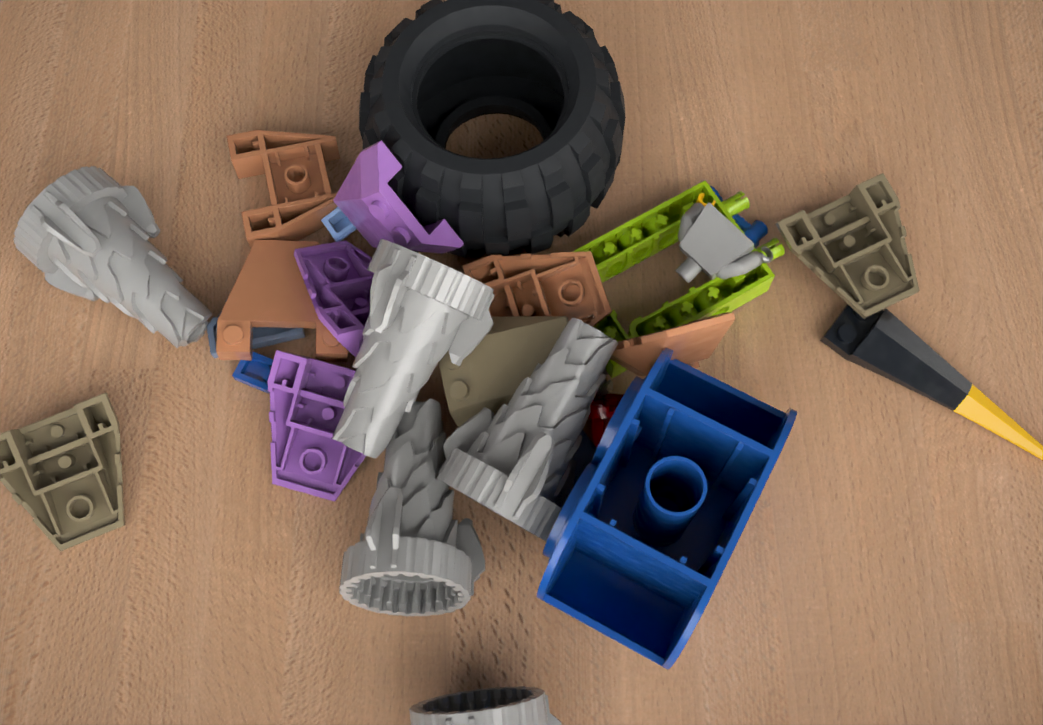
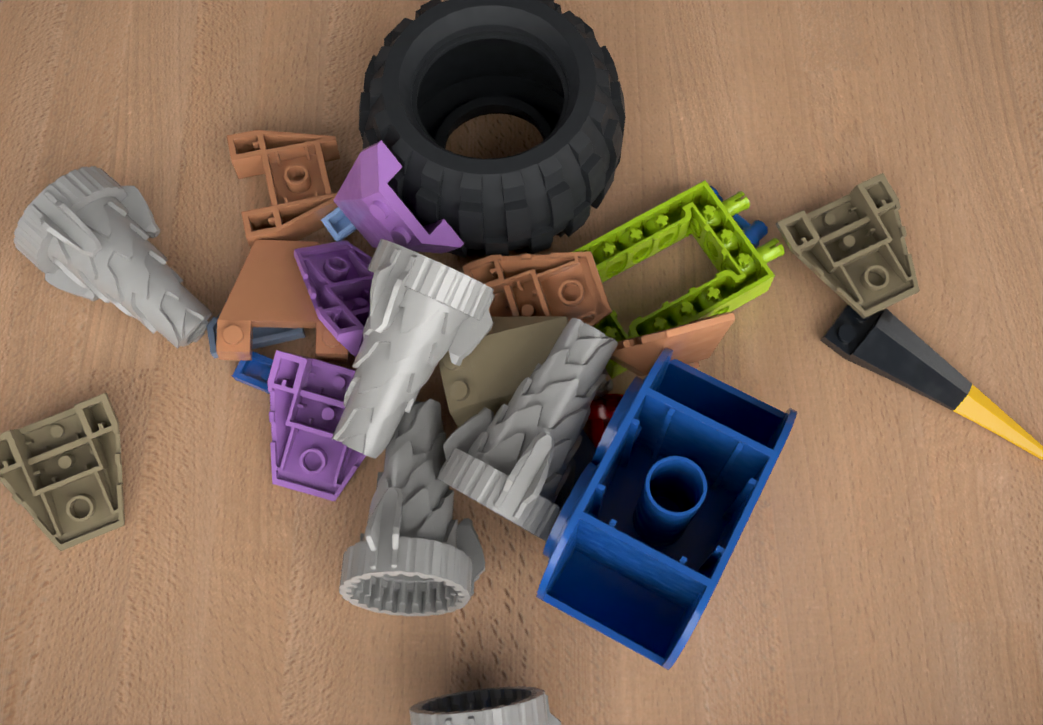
(715, 245): light grey torso -> none

